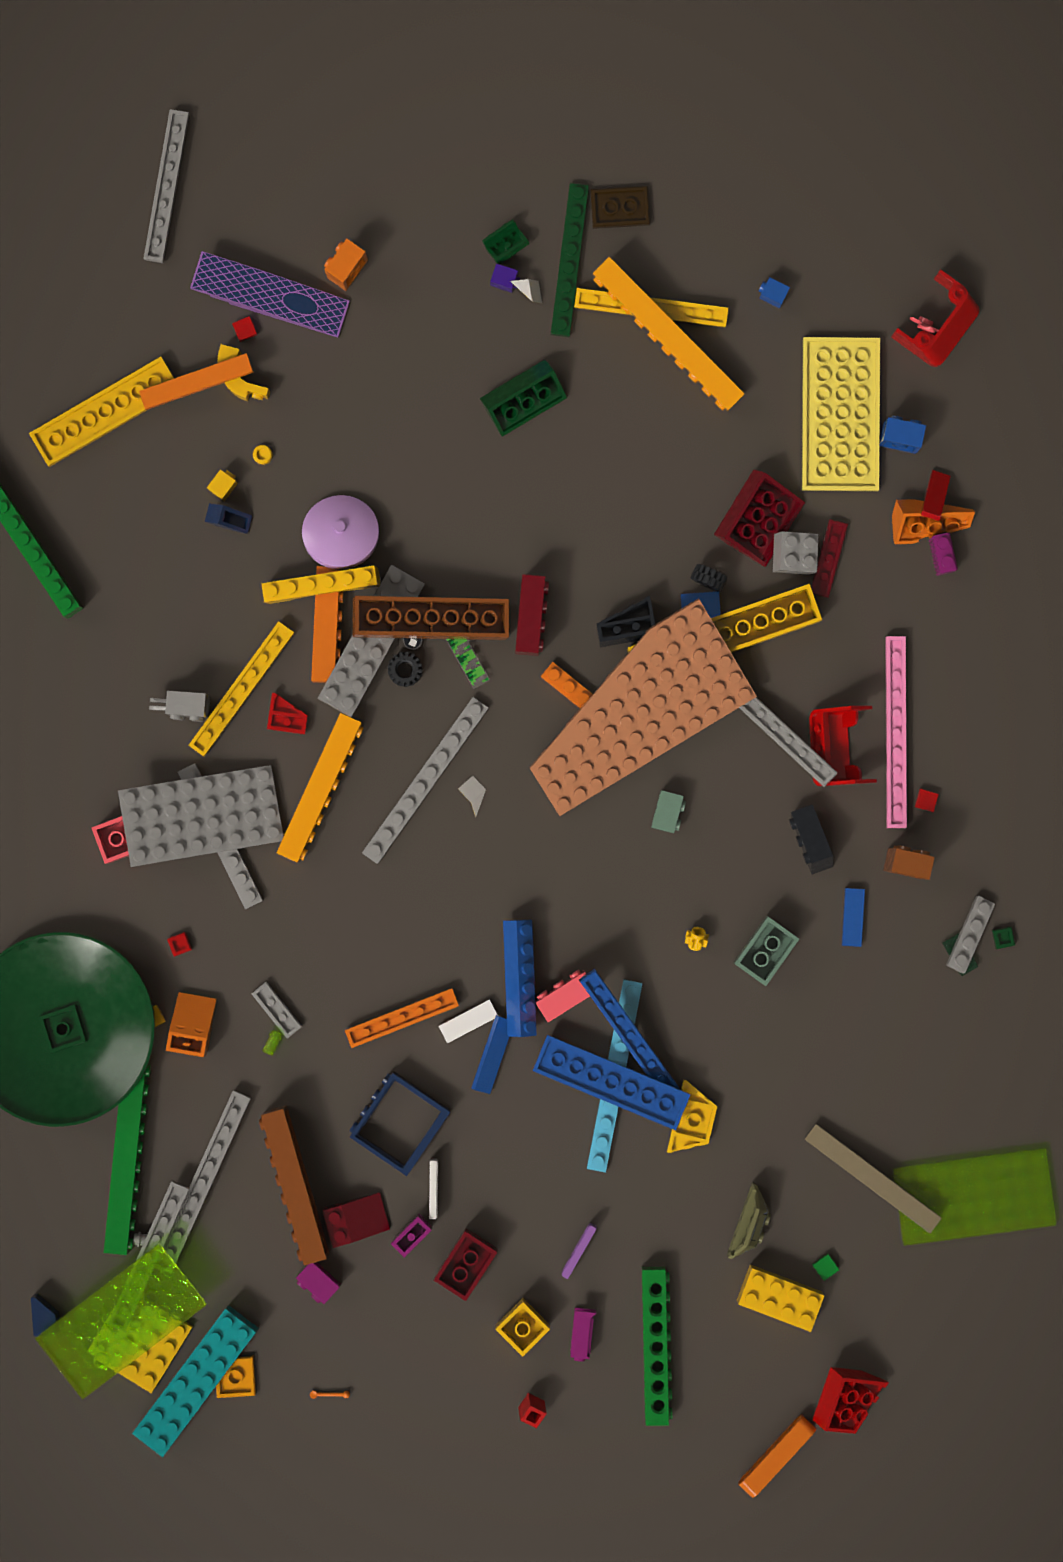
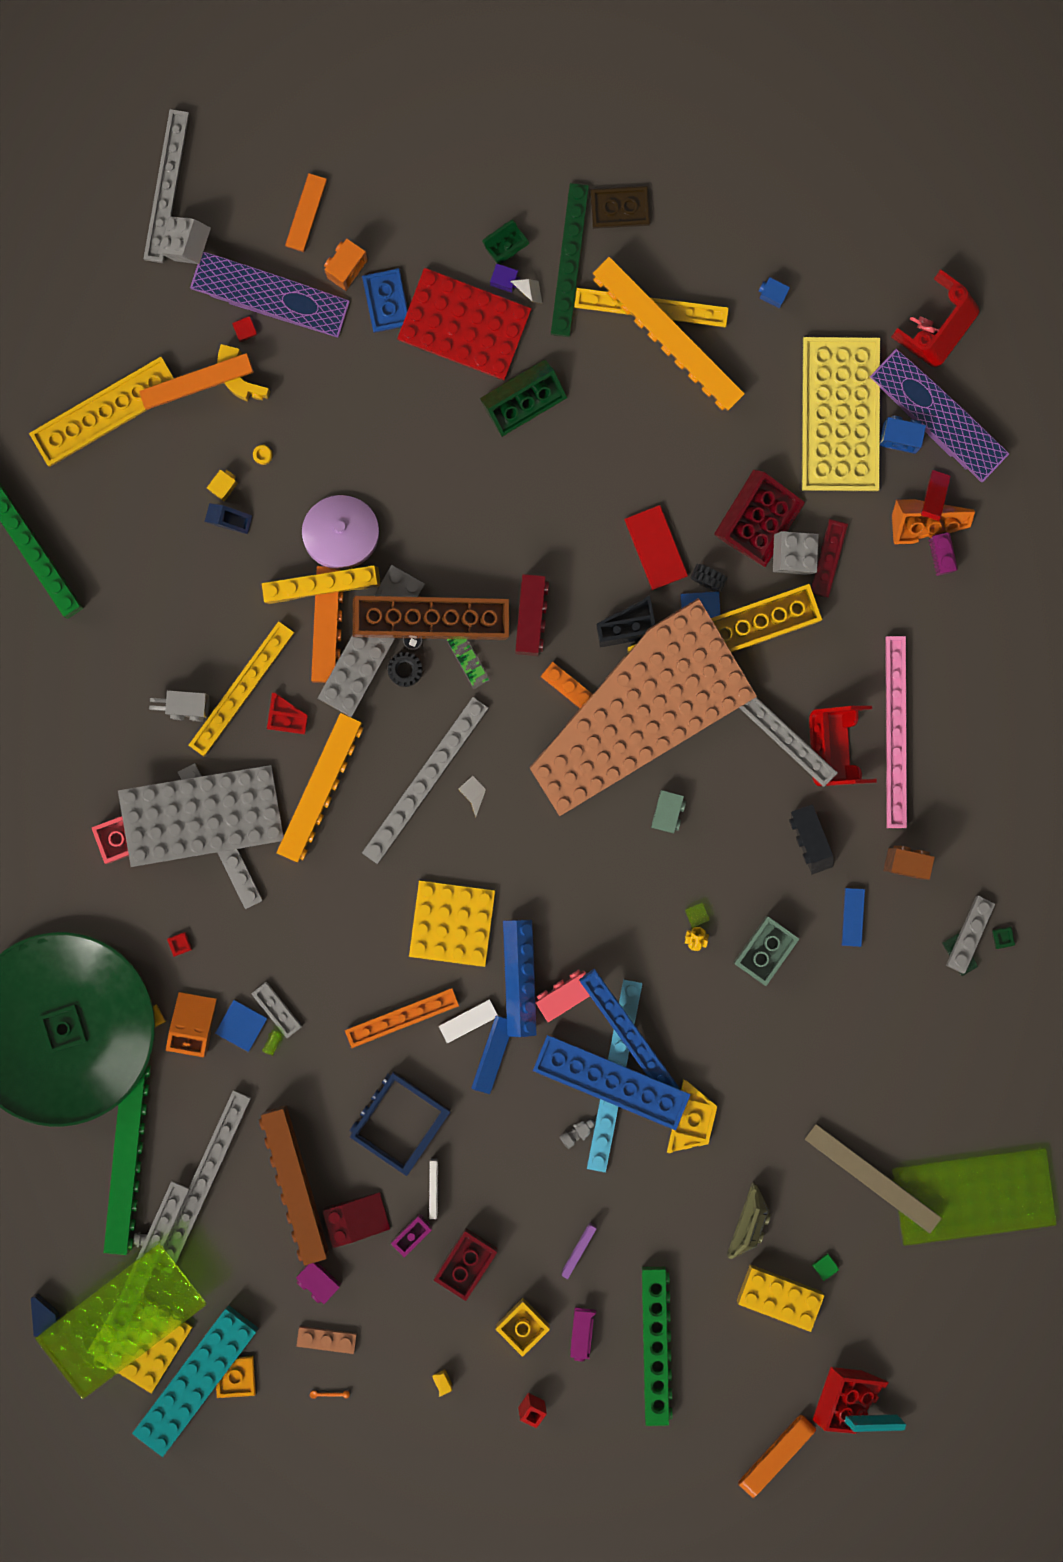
(184, 240): none -> light grey brick
(241, 1025): none -> blue tile
(306, 212): none -> orange tile
(326, 1340): none -> nougat plate
(385, 299): none -> blue tile
(443, 1382): none -> yellow slope
(452, 923): none -> yellow plate
(464, 324): none -> red plate
(581, 1131): none -> light grey piece
(655, 547): none -> red tile
(697, 915): none -> clear neon green tile
(867, 1423): none -> teal tile
(926, 800): red tile -> none
(944, 419): none -> dark blue slope

